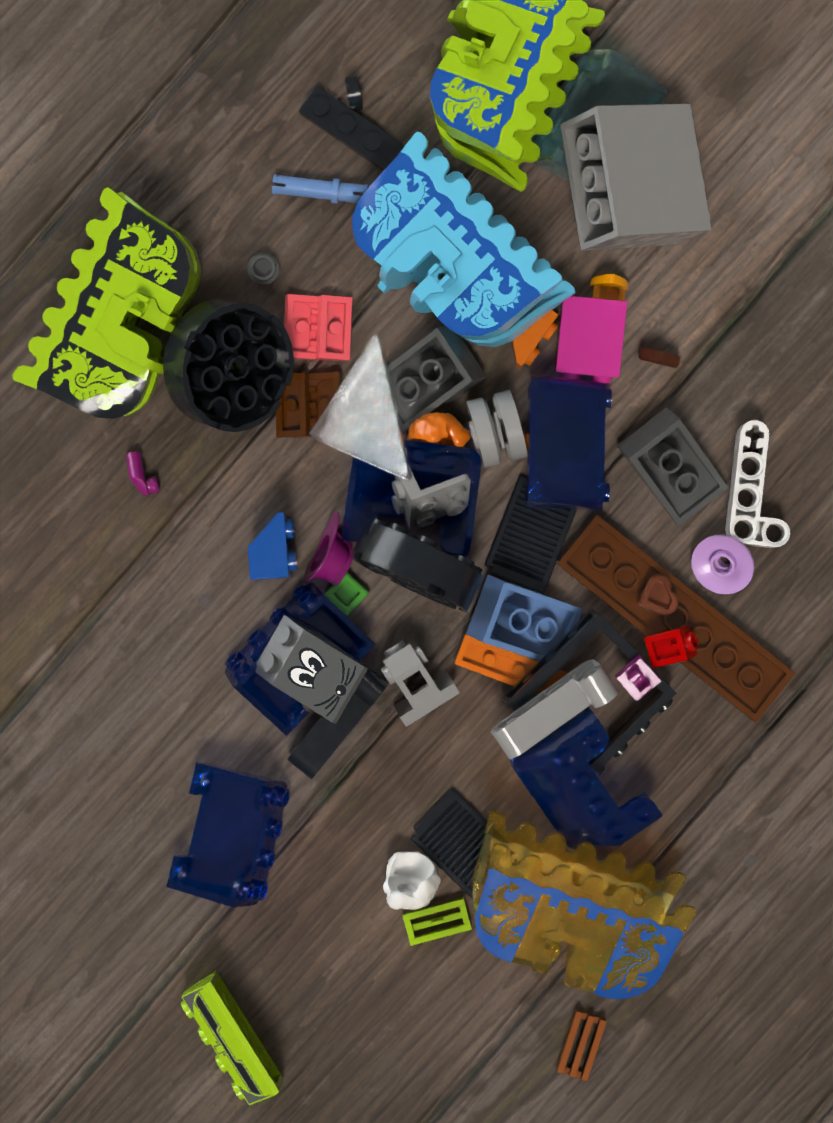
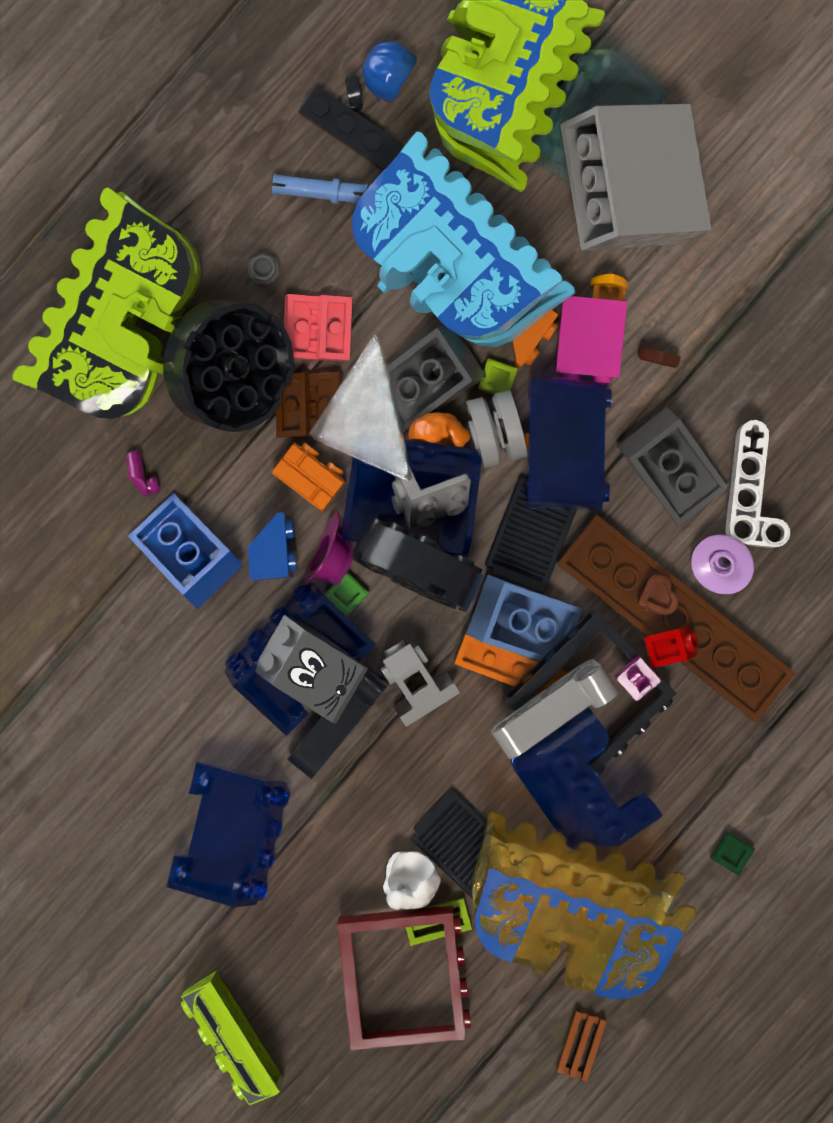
(185, 551): none -> blue slope
(309, 477): none -> orange brick
(387, 69): none -> blue hair
(455, 955): none -> dark red window
(499, 377): none -> lime tile
(732, 853): none -> dark green tile

